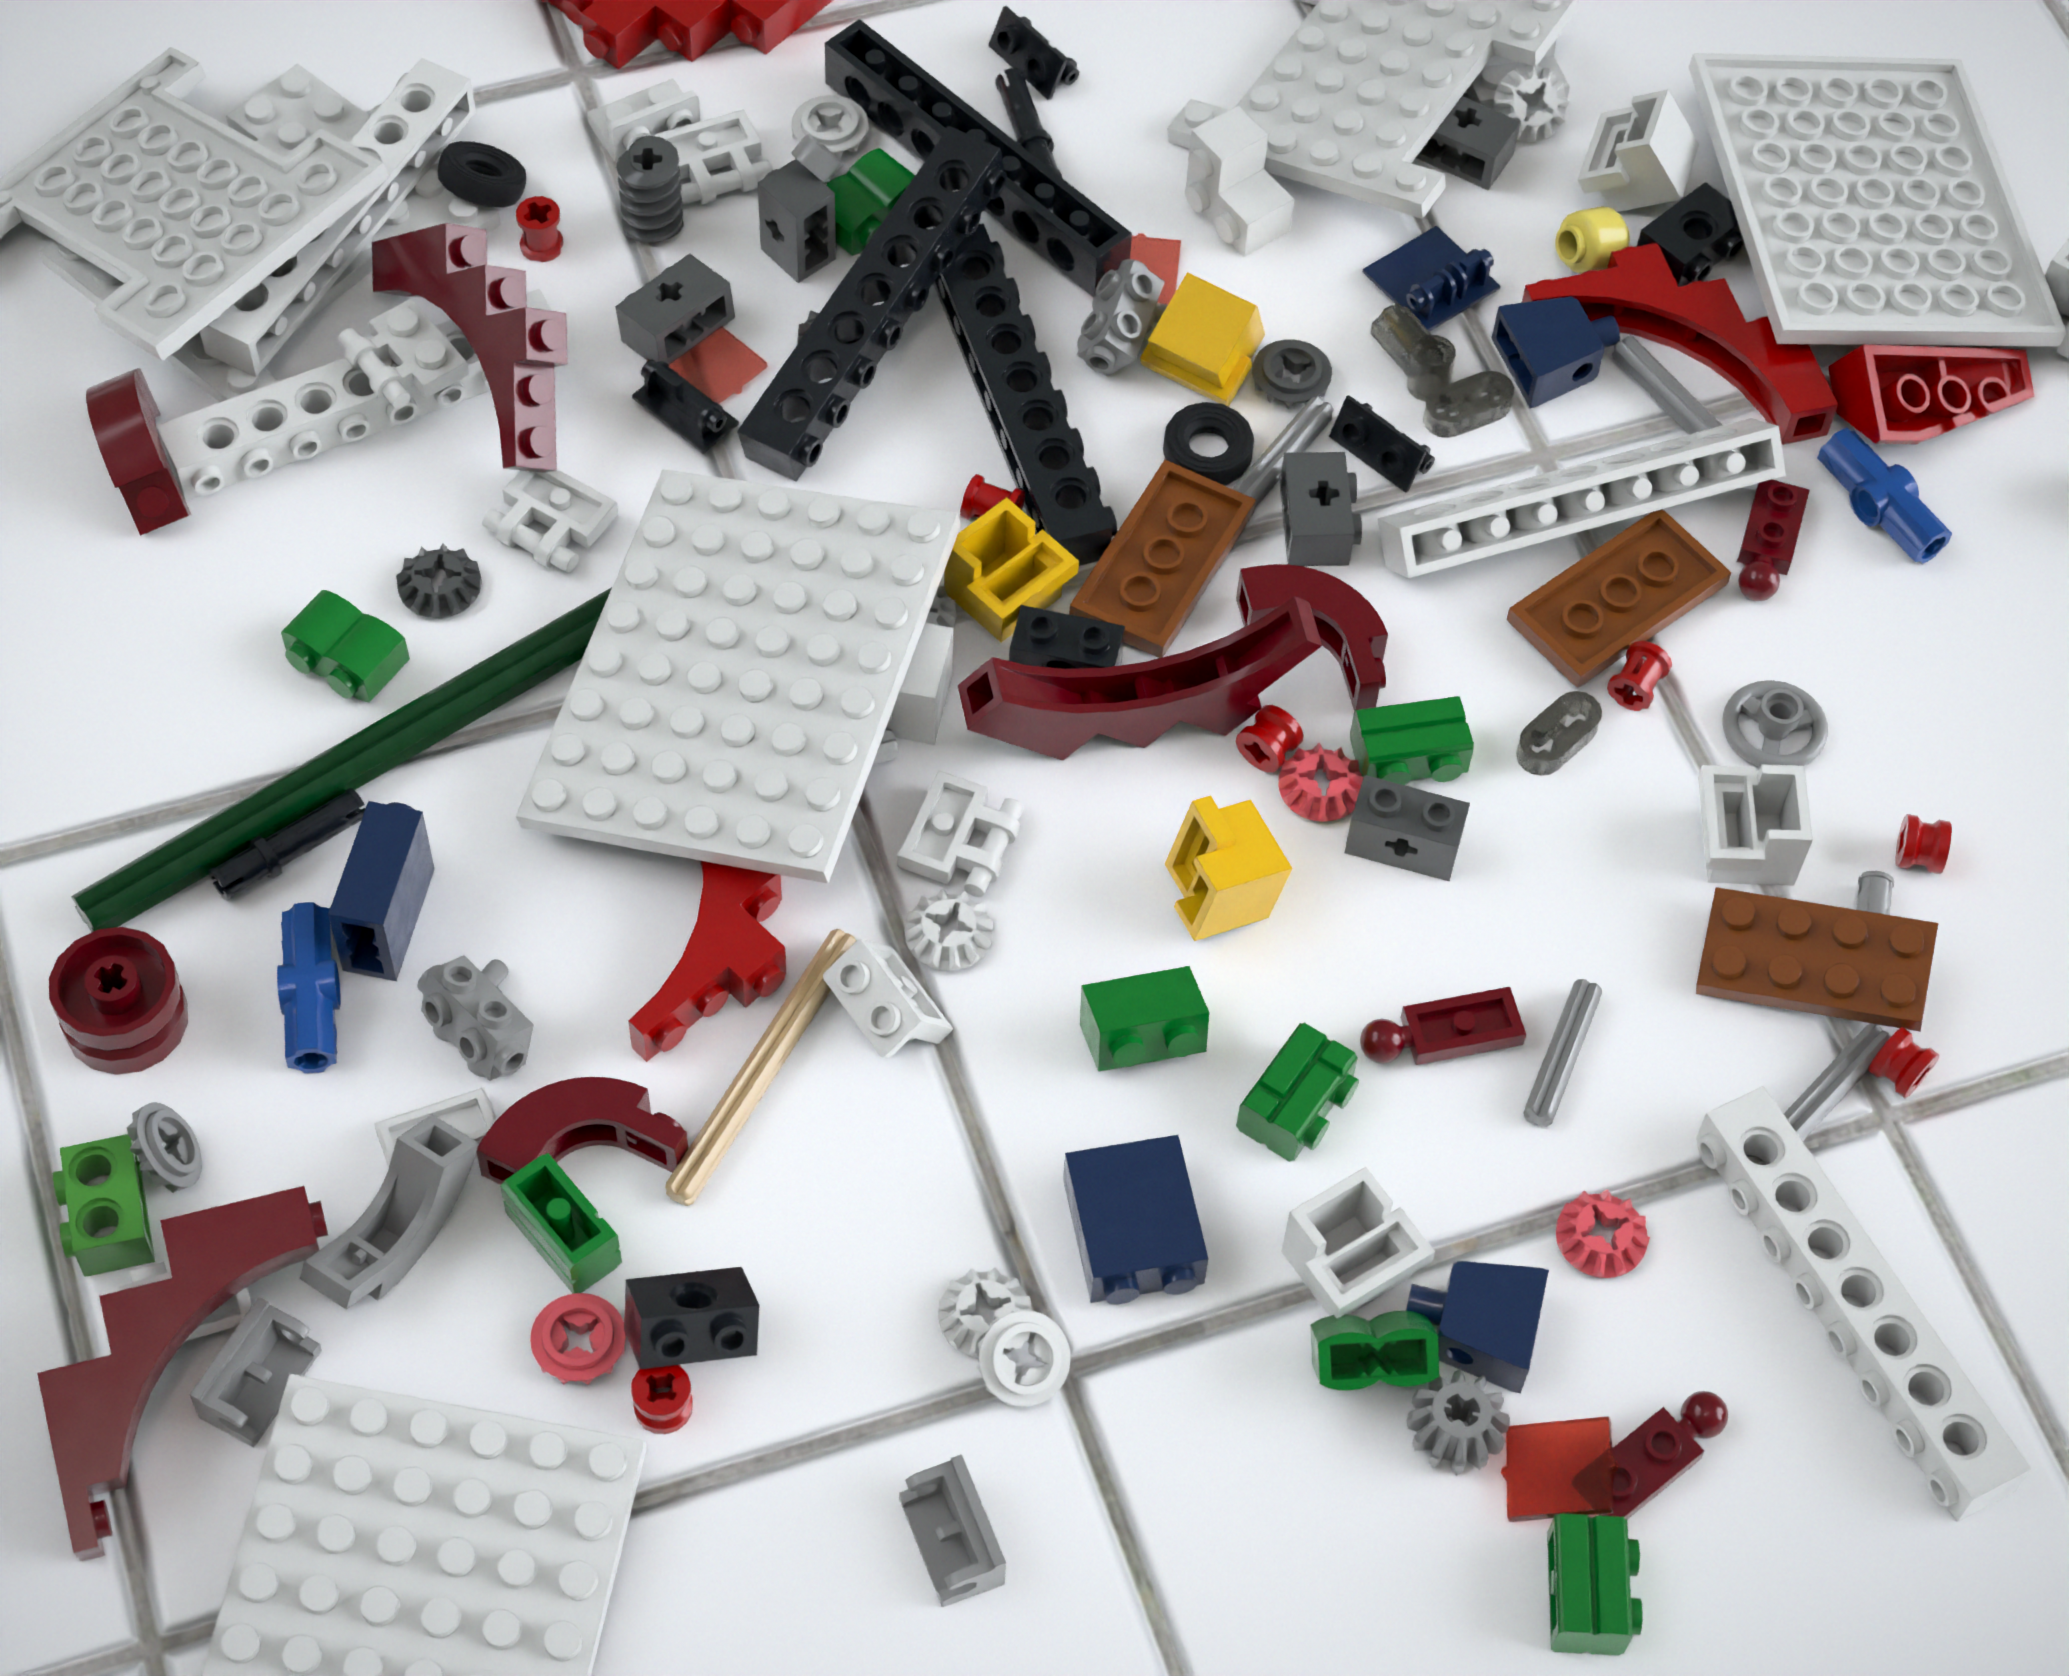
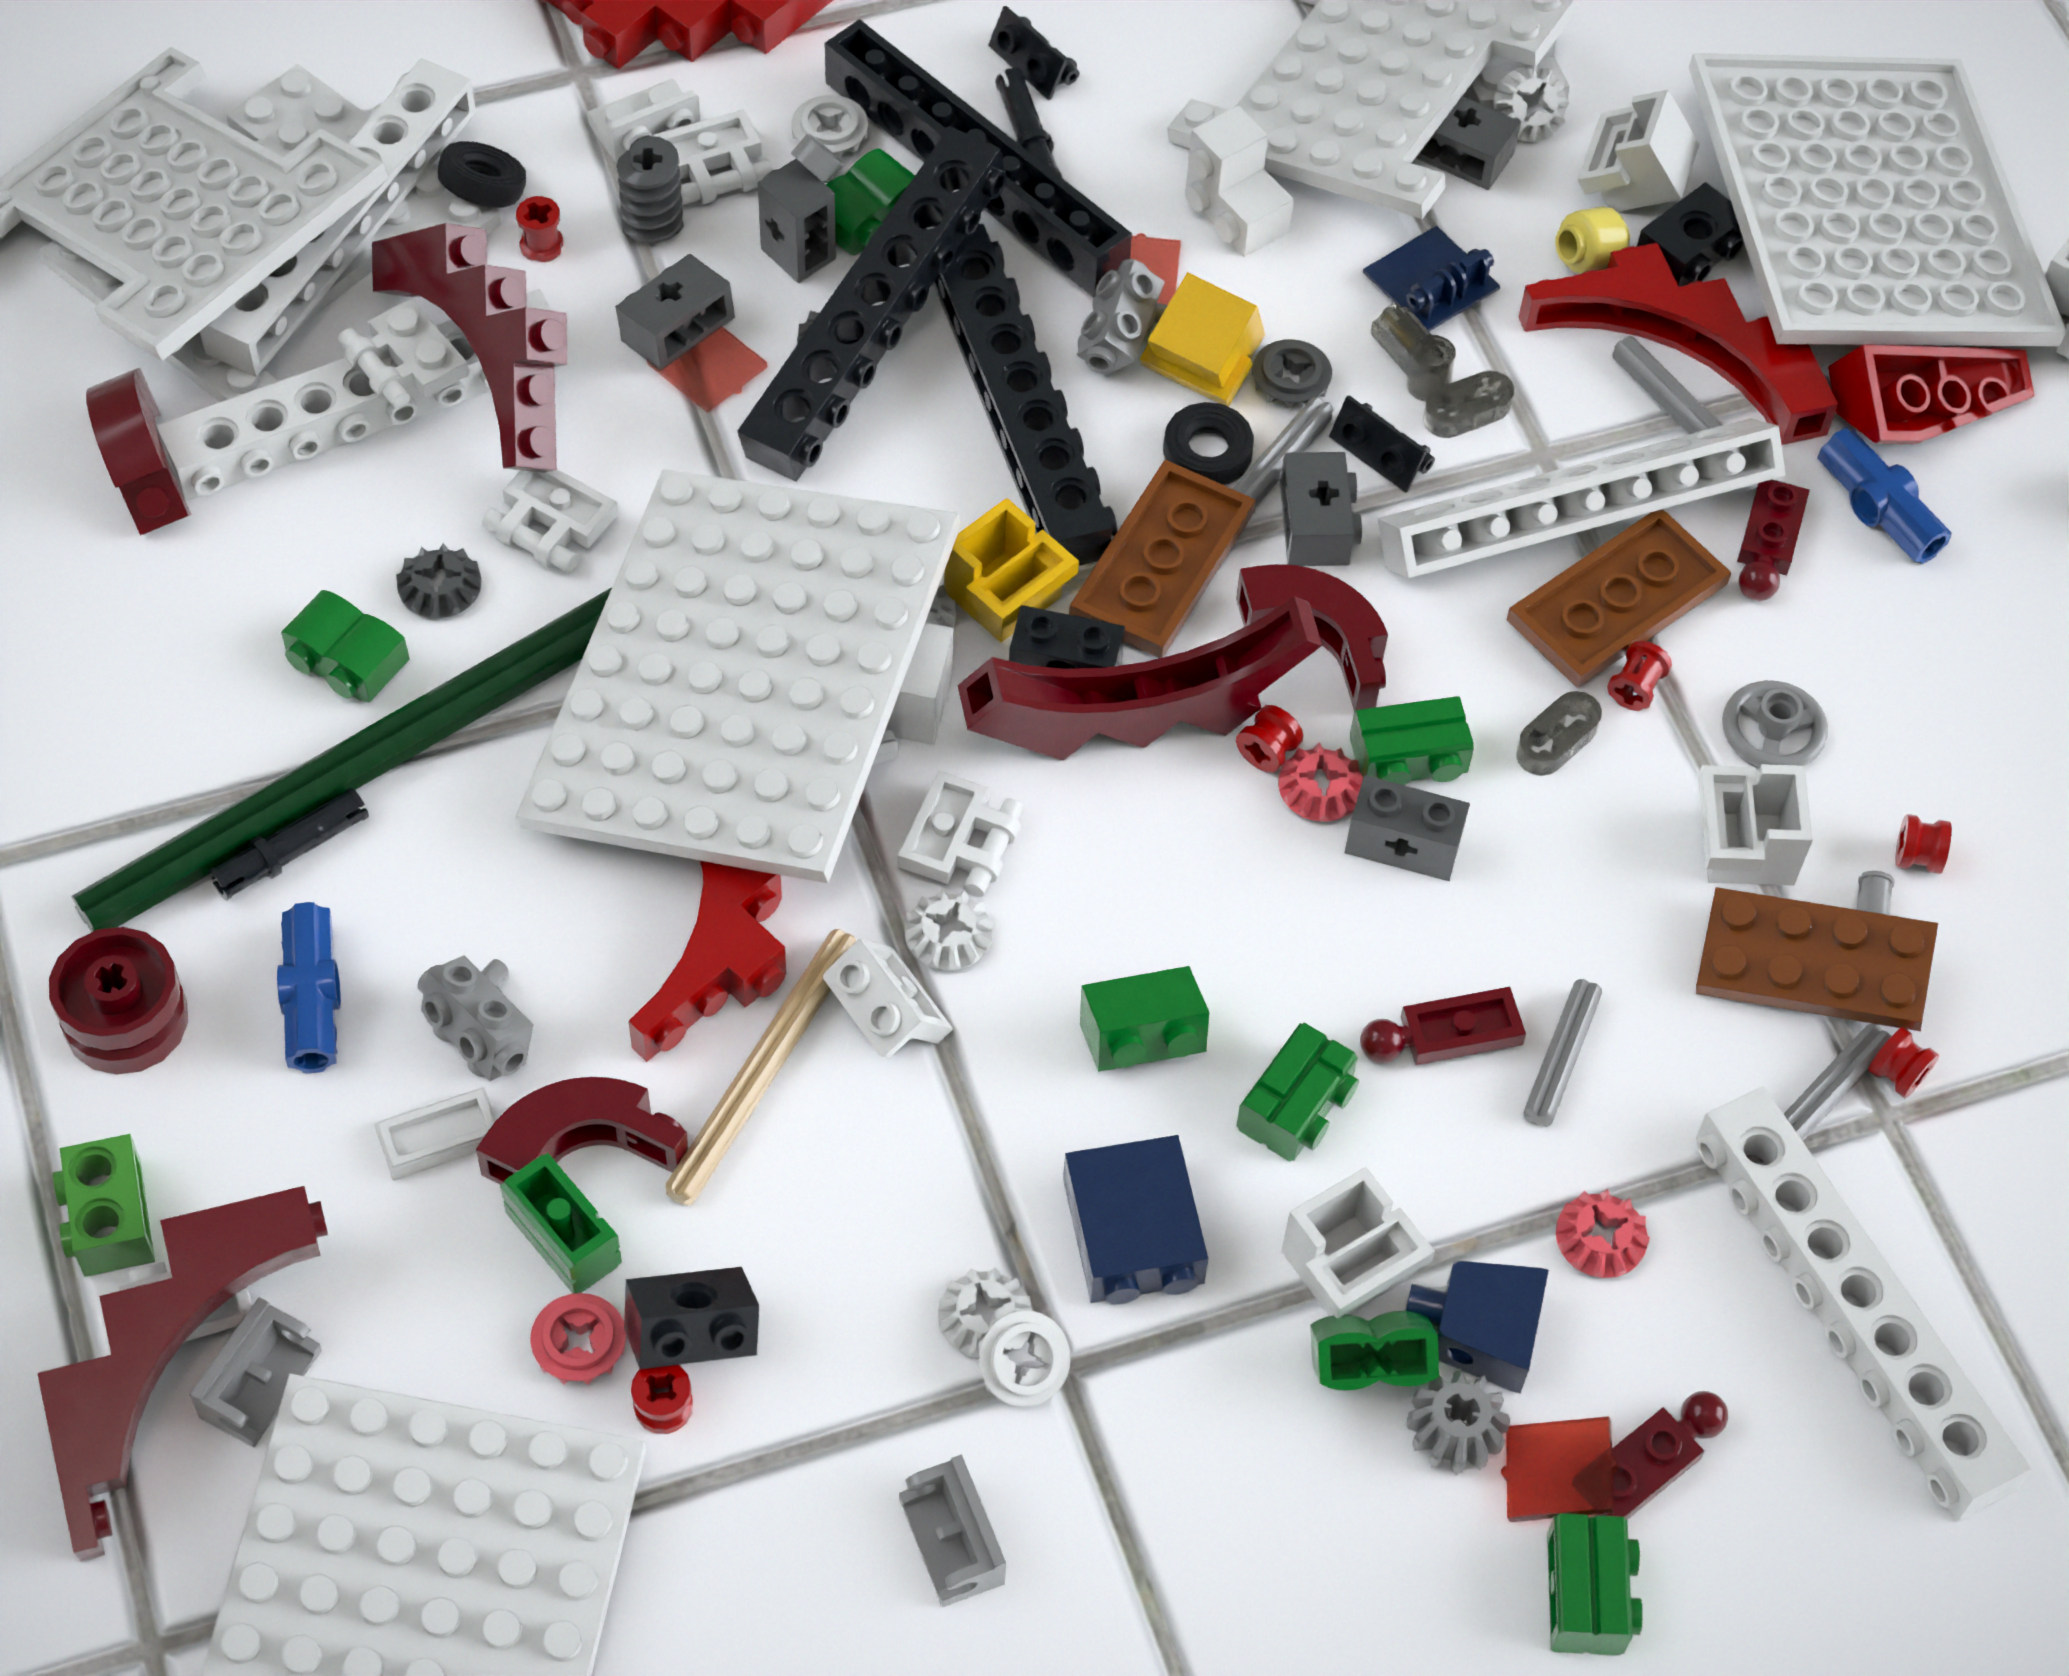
(180, 1160): light grey gear -> none
(382, 890): dark blue brick -> none
(401, 1221): light grey arch -> none
(683, 406): black hinge -> none
(982, 497): red bush -> none
(1225, 867): yellow plate -> none
(1551, 346): dark blue torso -> none

